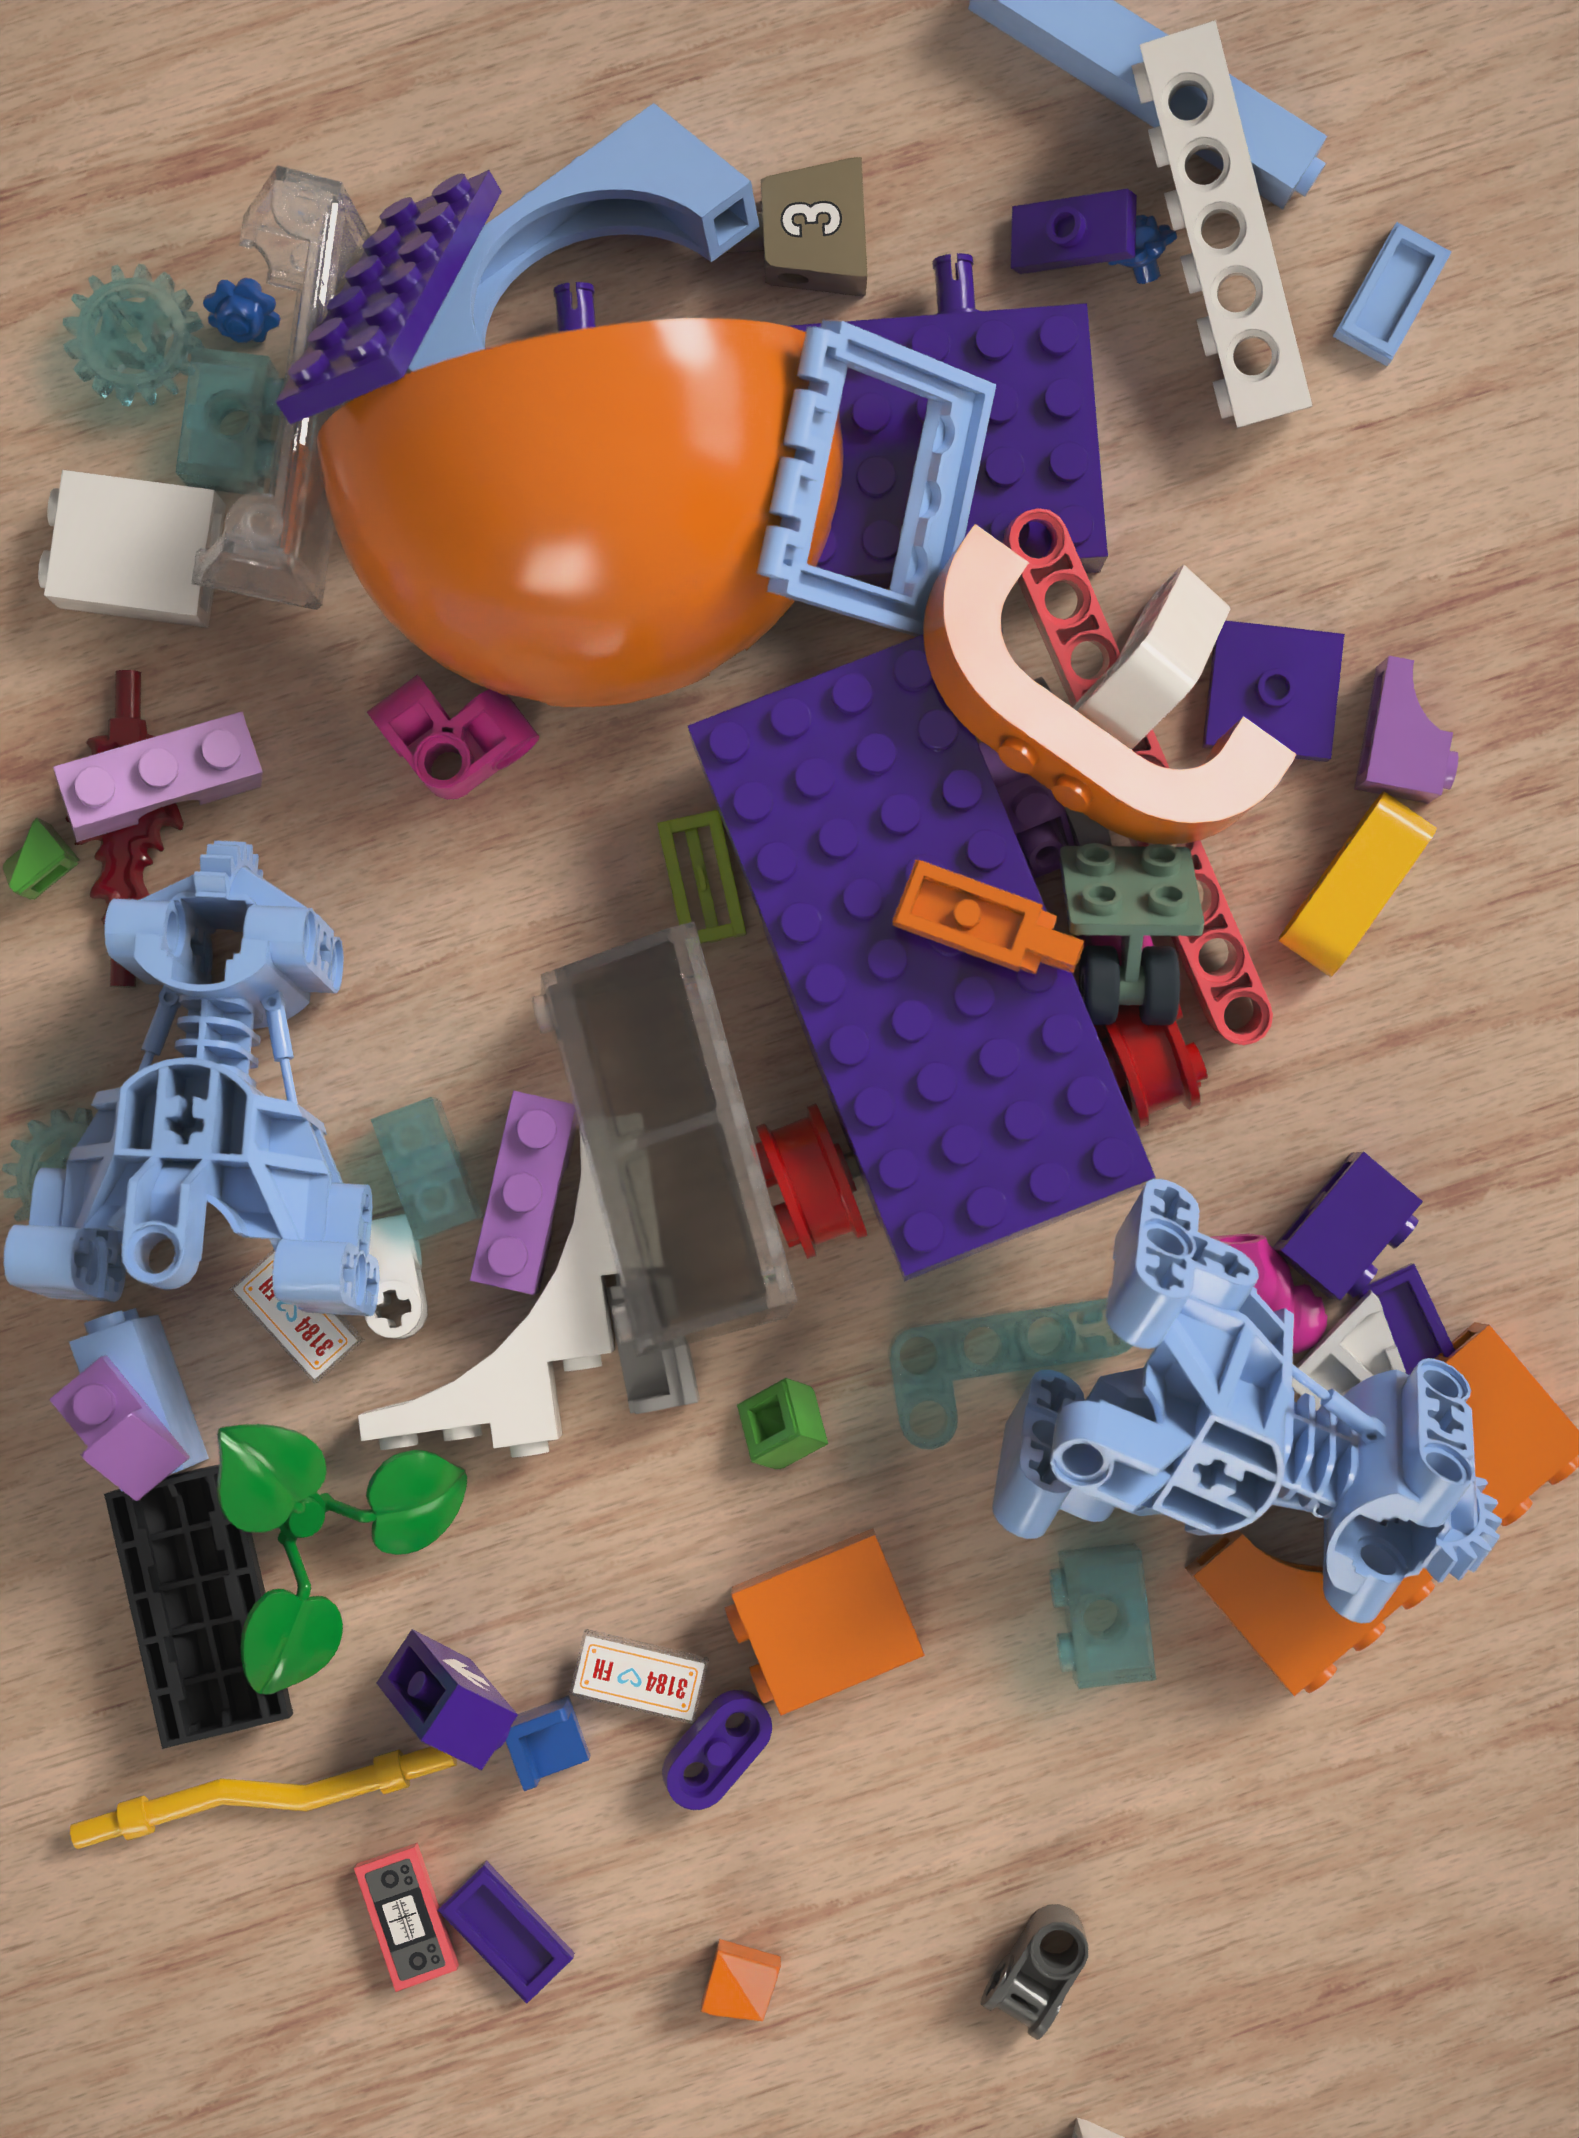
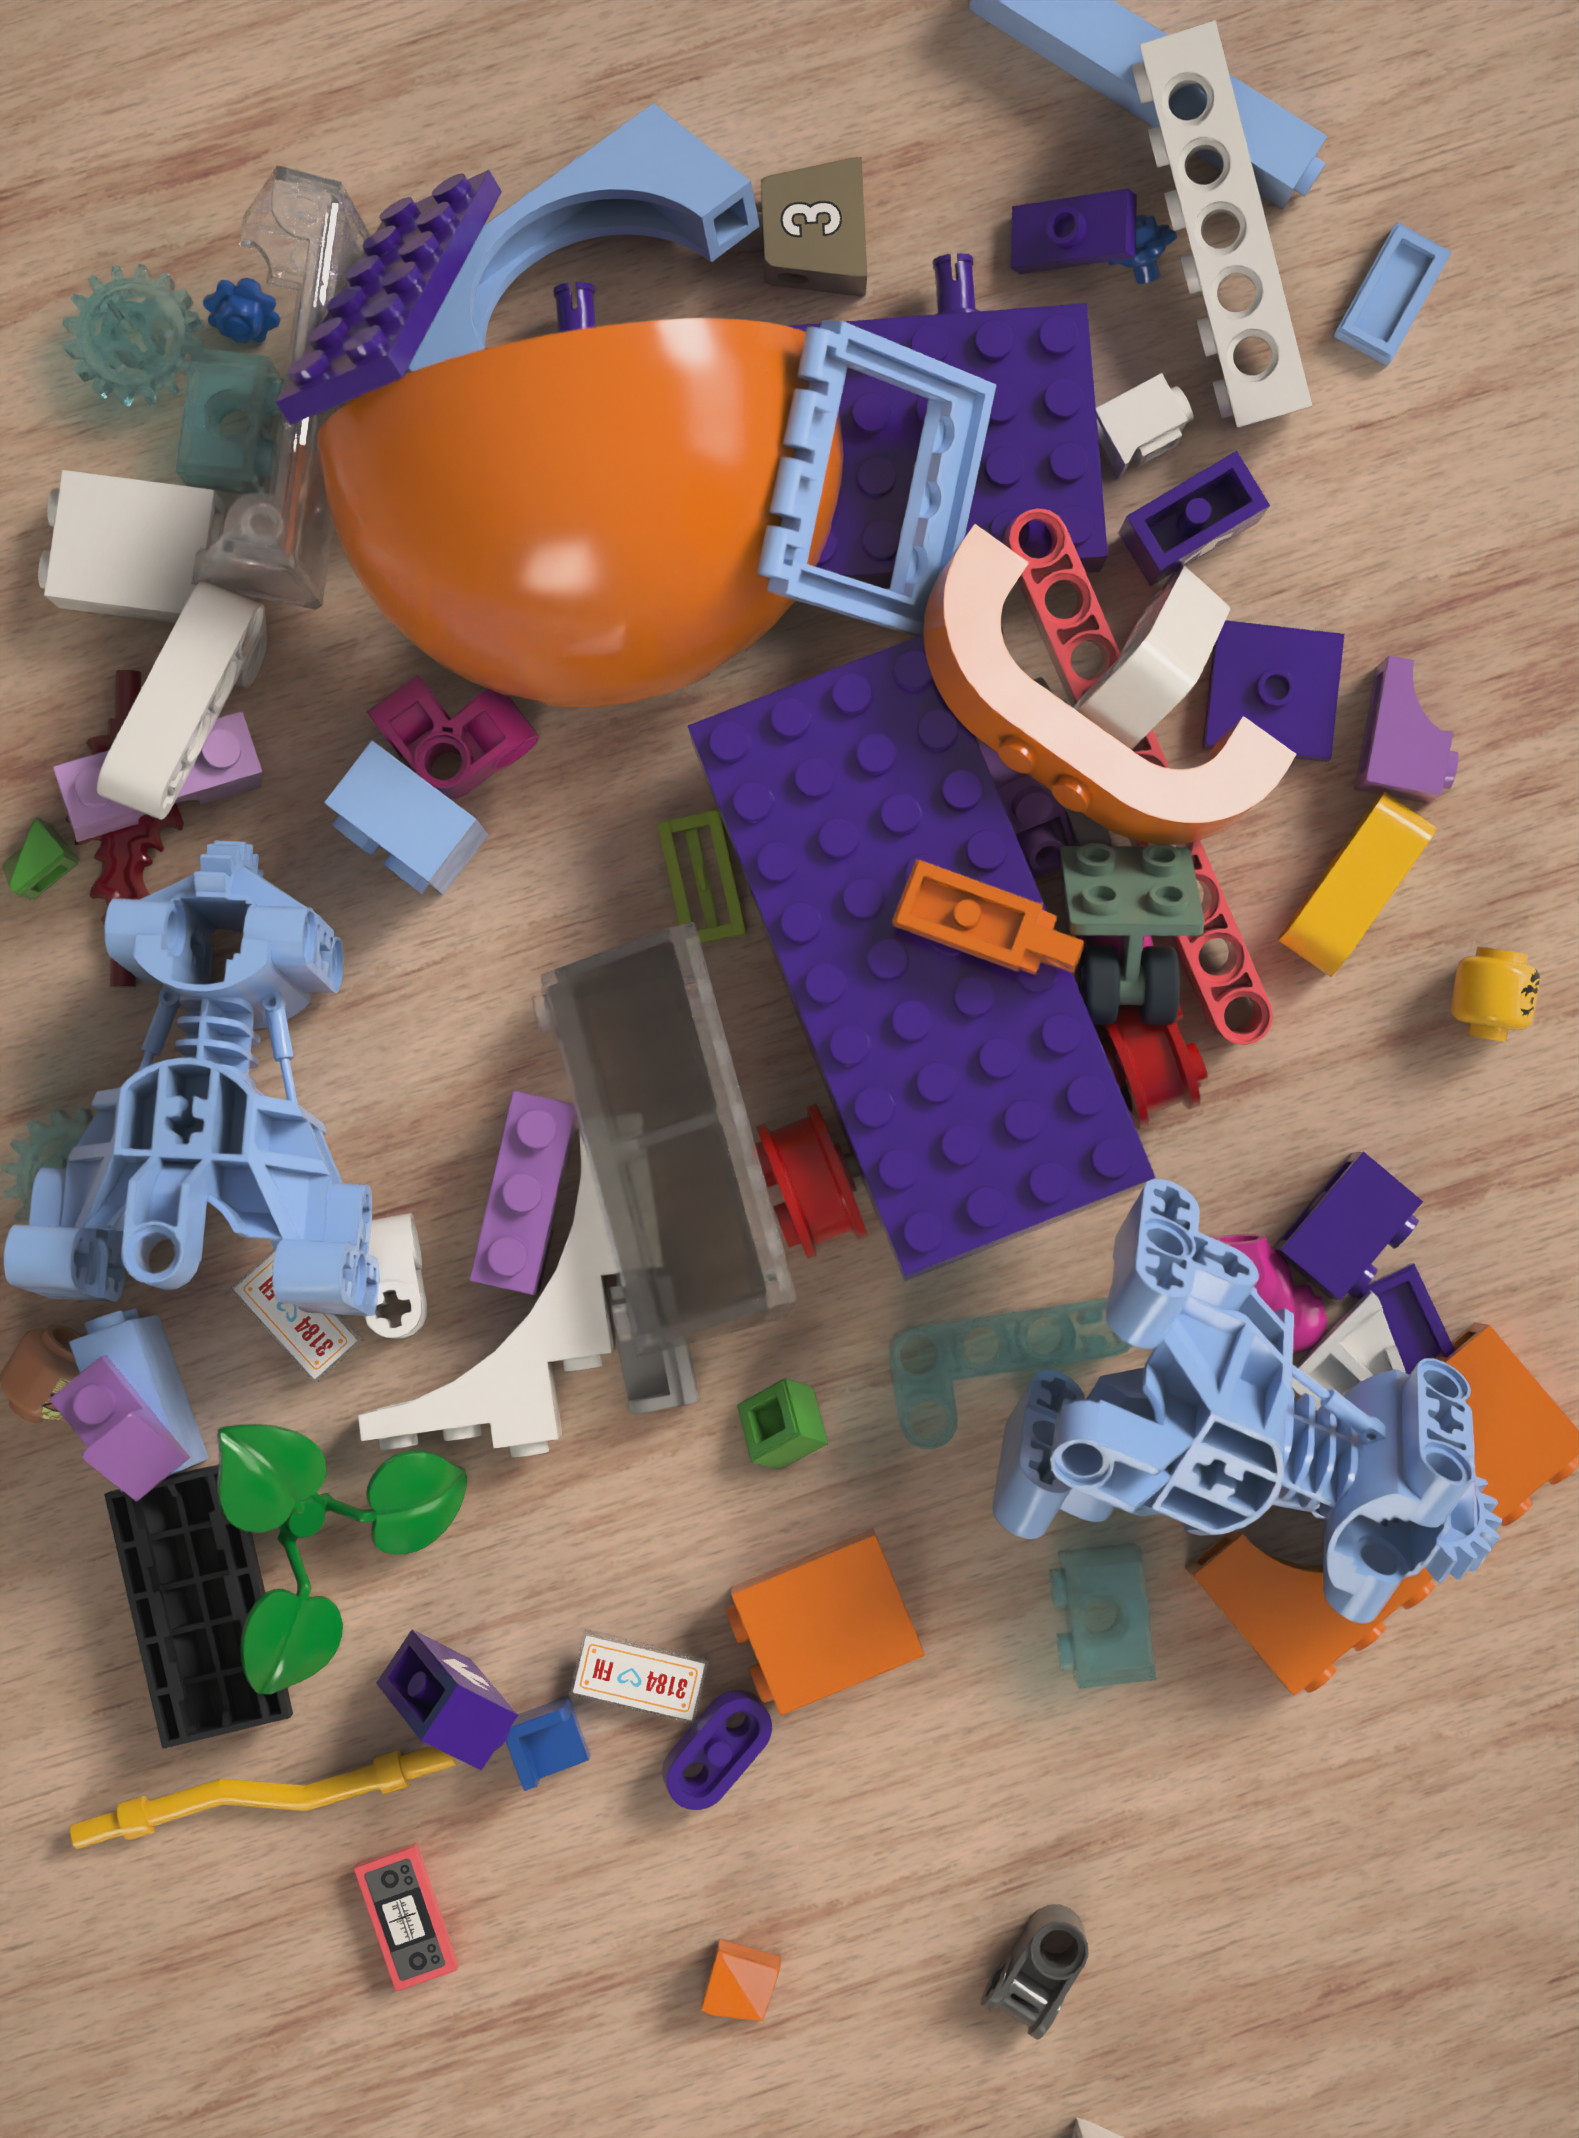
(38, 1371): none -> nougat head
(209, 650): none -> white beam
(408, 818): none -> light blue brick
(427, 1168): clear light blue brick -> none
(506, 1931): dark purple tile -> none
(1142, 423): none -> white window
(1193, 518): none -> dark purple brick
(1495, 993): none -> yellow head

